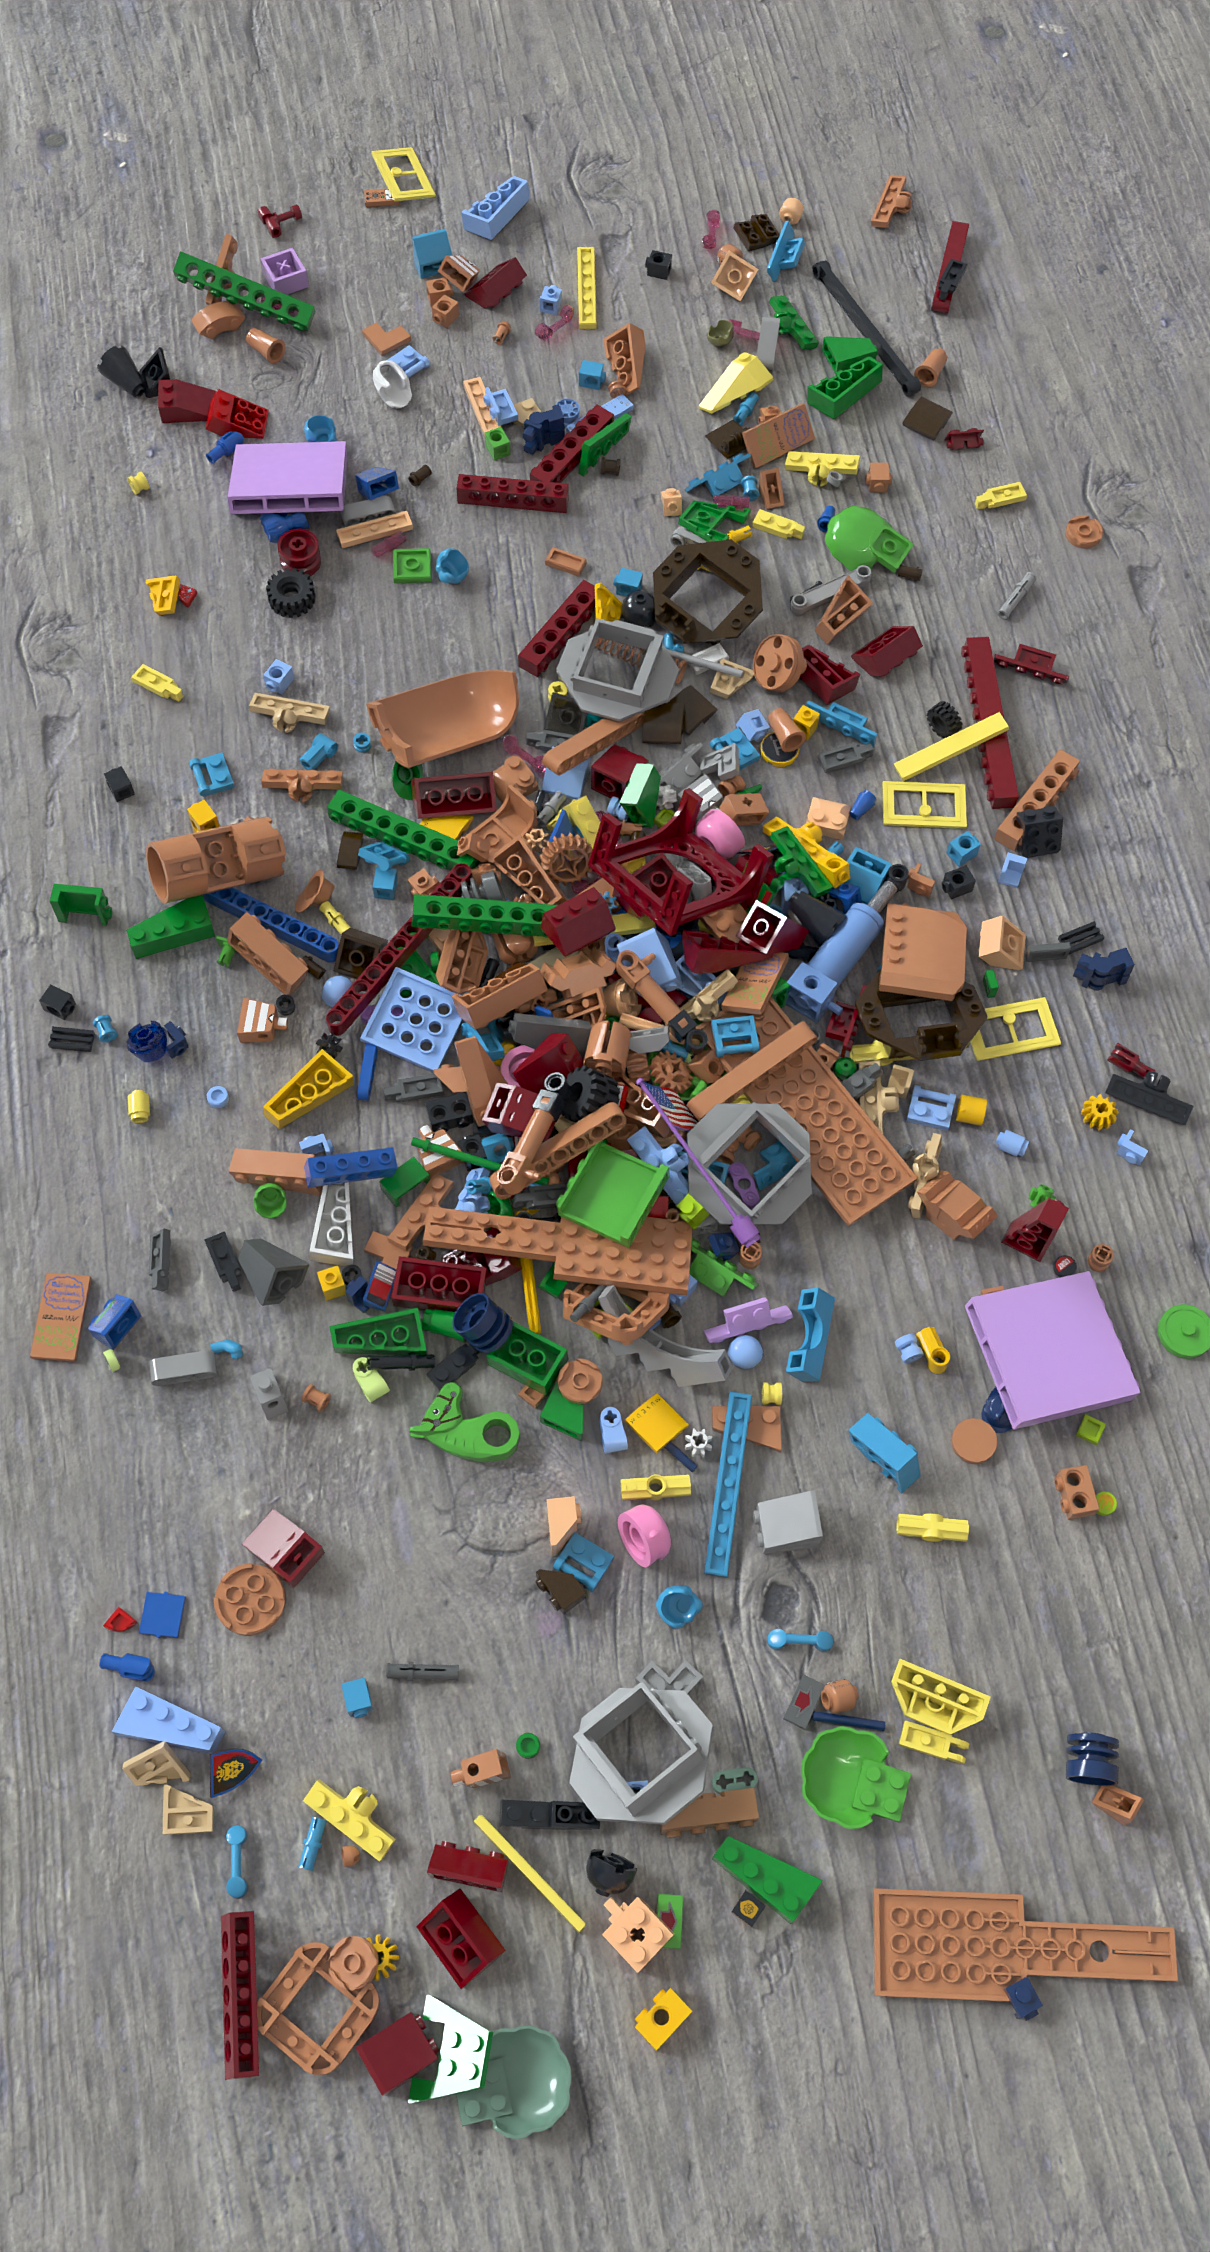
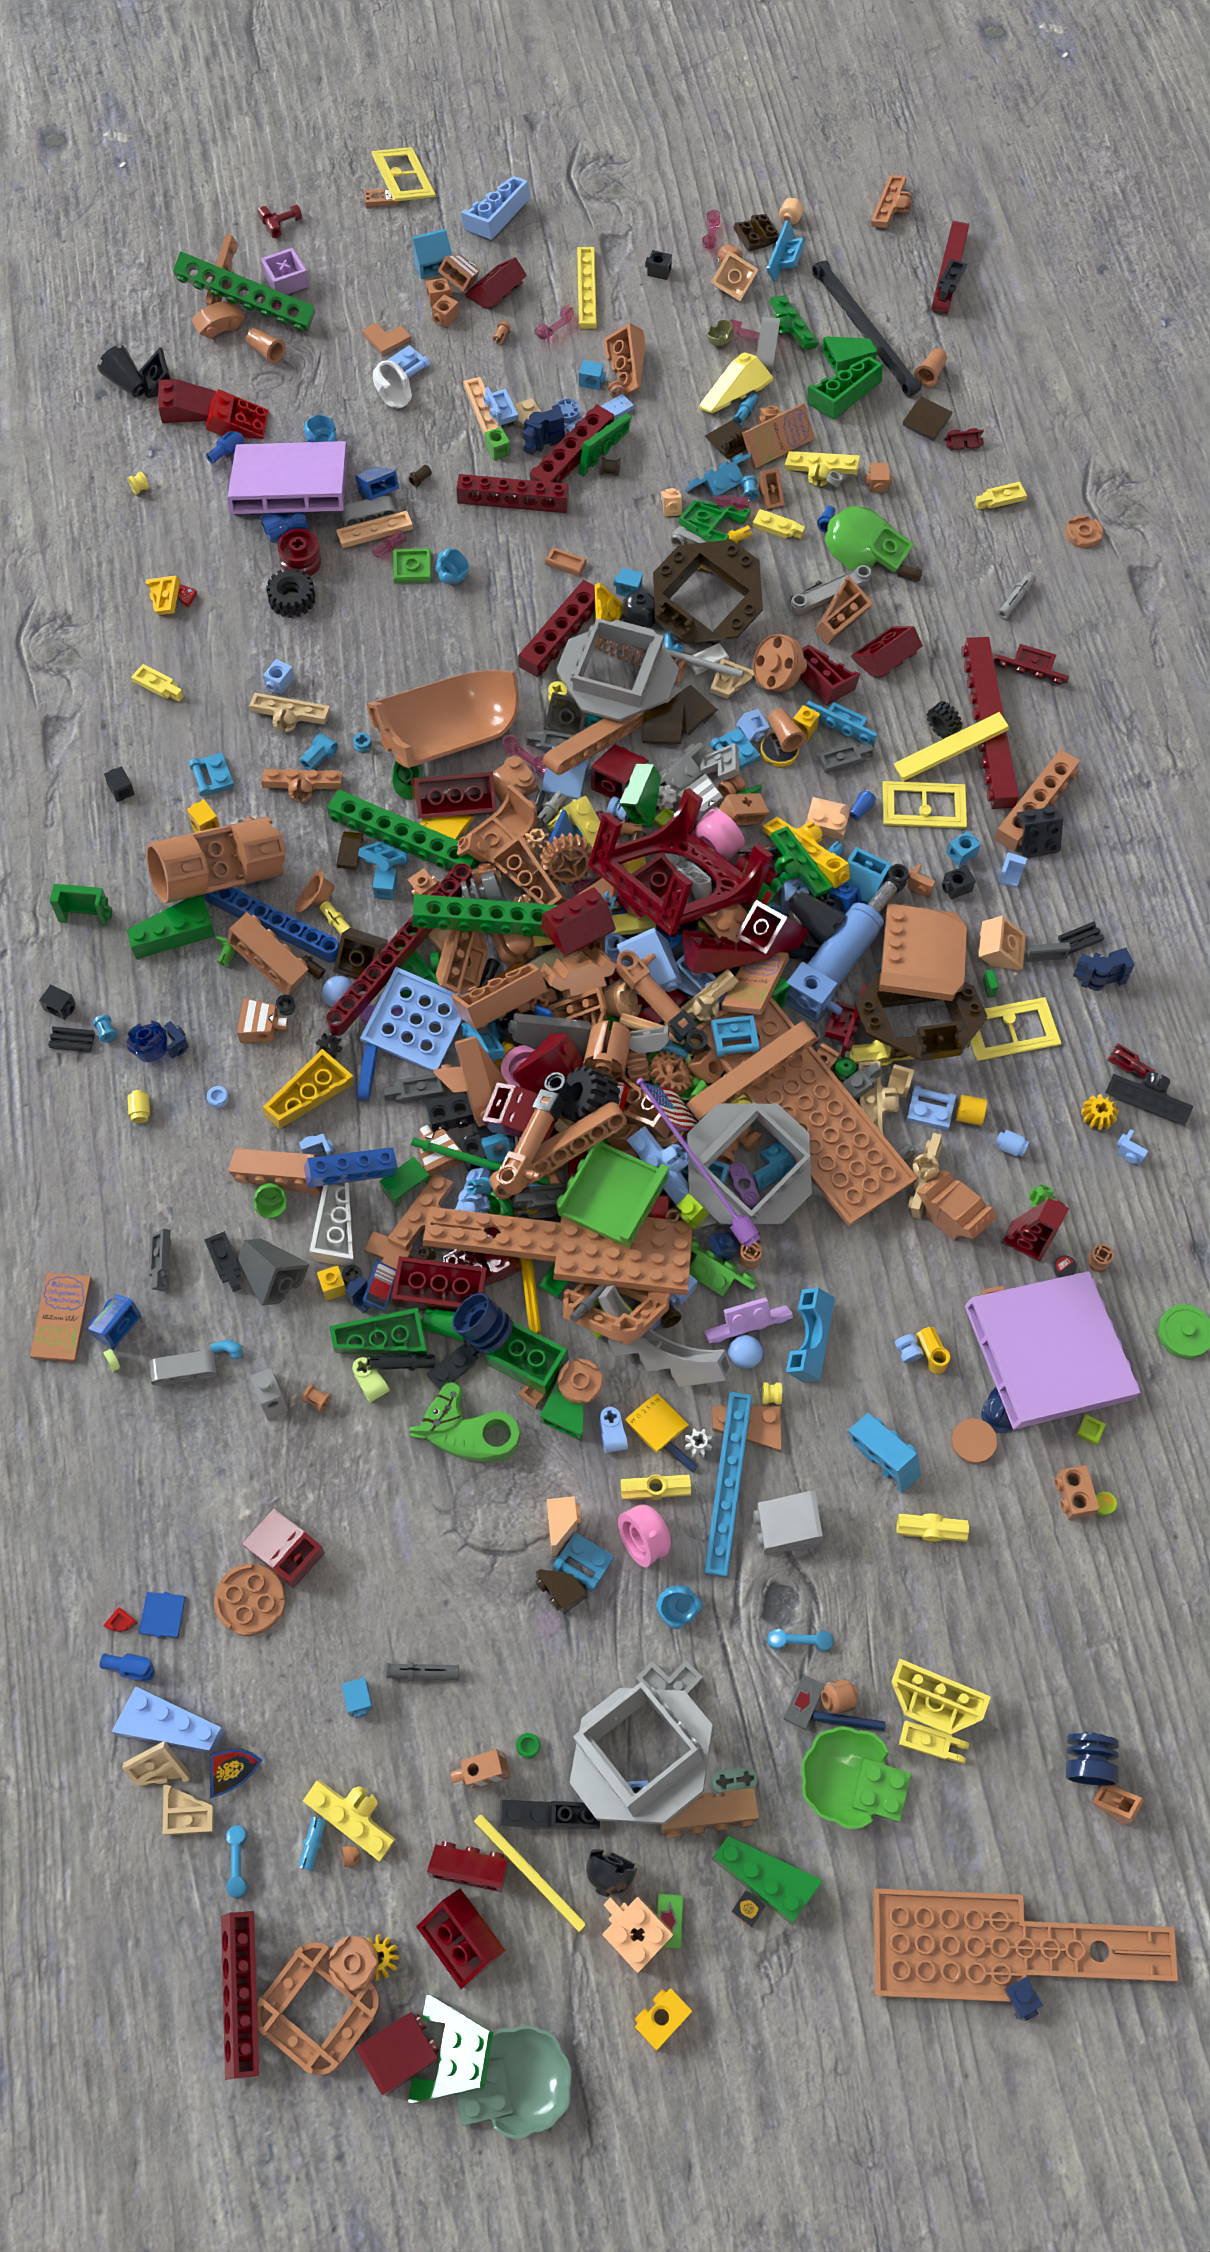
(551, 295): light blue brick -> none

